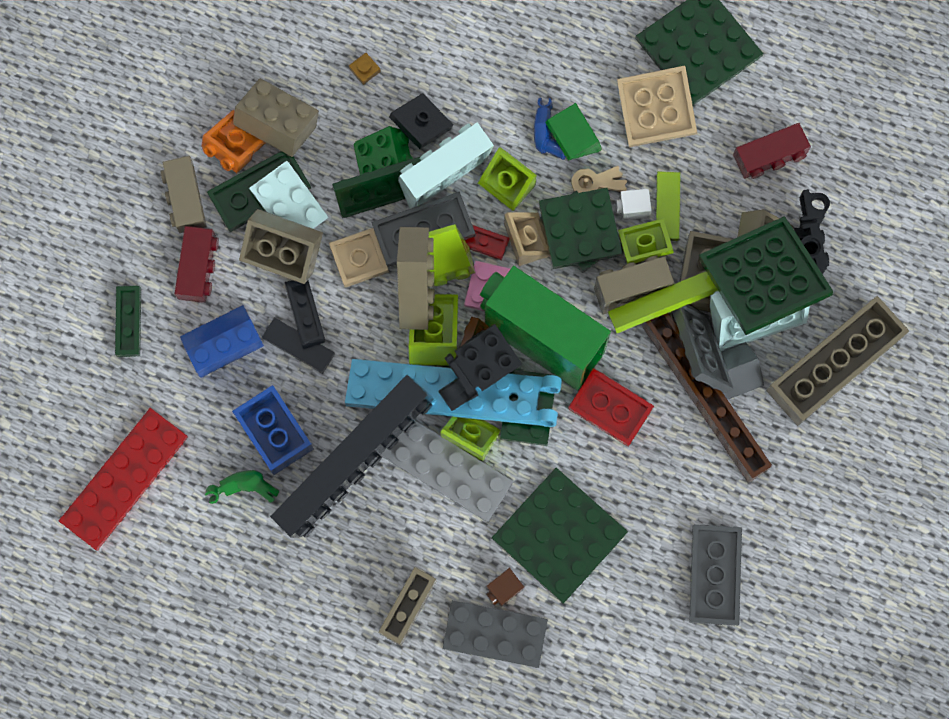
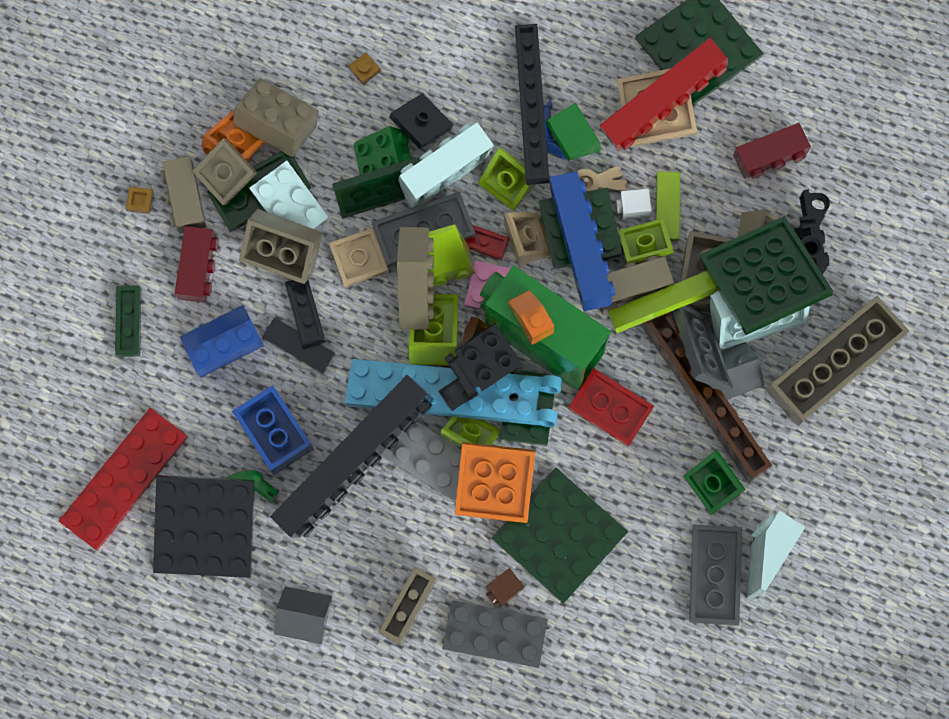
(139, 200): none -> pearl gold plate
(203, 526): none -> black plate
(224, 171): none -> dark tan plate
(302, 615): none -> dark grey slope
(494, 482): none -> orange plate
(531, 104): none -> black tile
(532, 317): none -> orange slope
(580, 241): none -> blue brick
(664, 94): none -> red brick
(714, 482): none -> green slope
(769, 550): none -> light aqua slope

